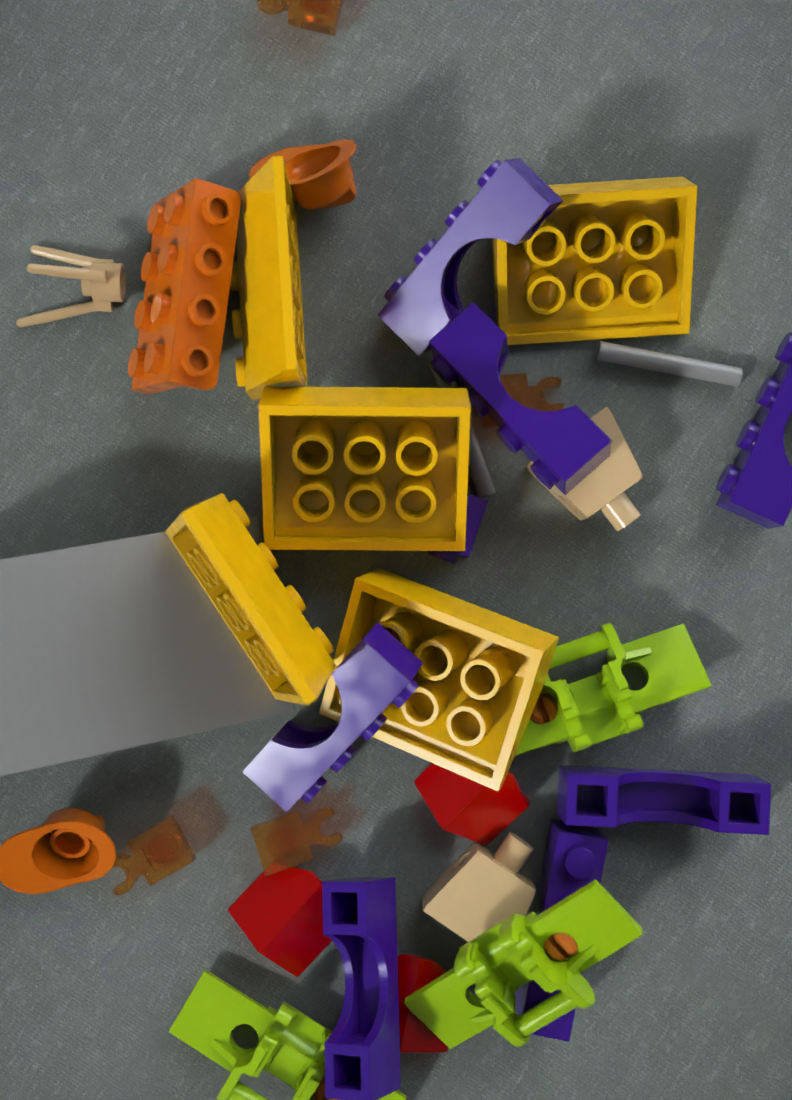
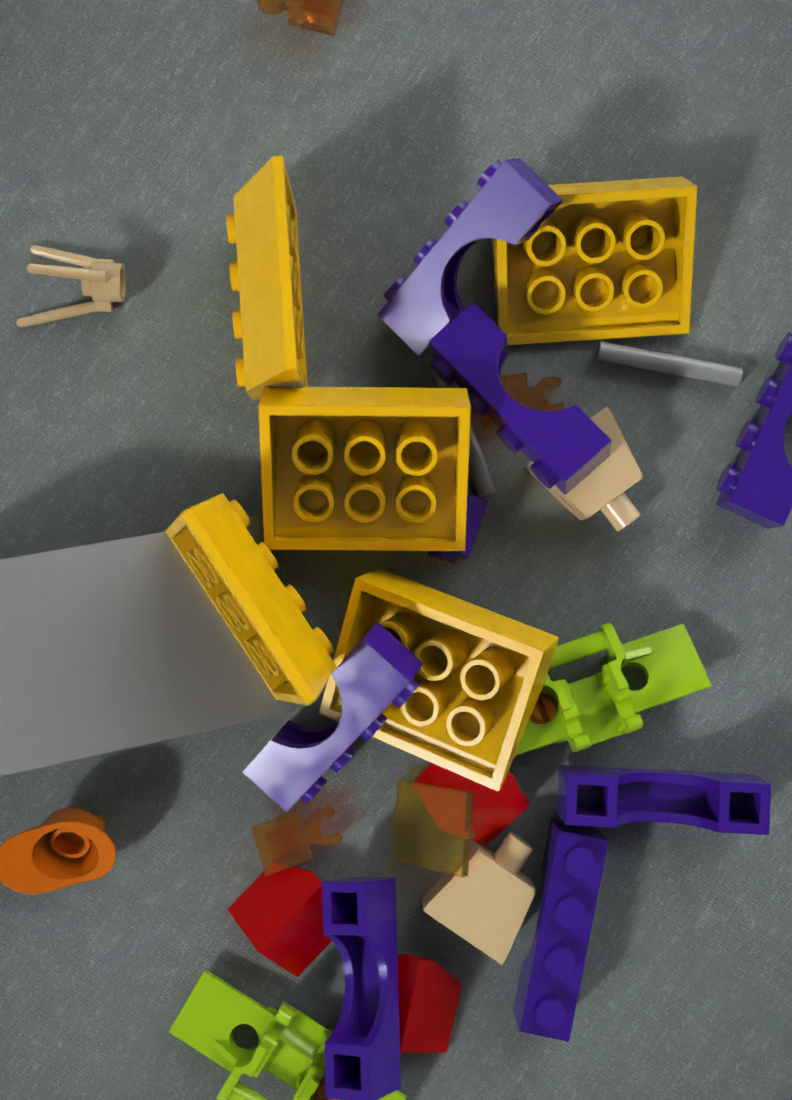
(154, 854): clear orange plate -> none
(185, 288): orange bracket -> none
(318, 173): orange piece -> none
(433, 827): none -> clear yellow piece
(521, 949): lime piece -> none

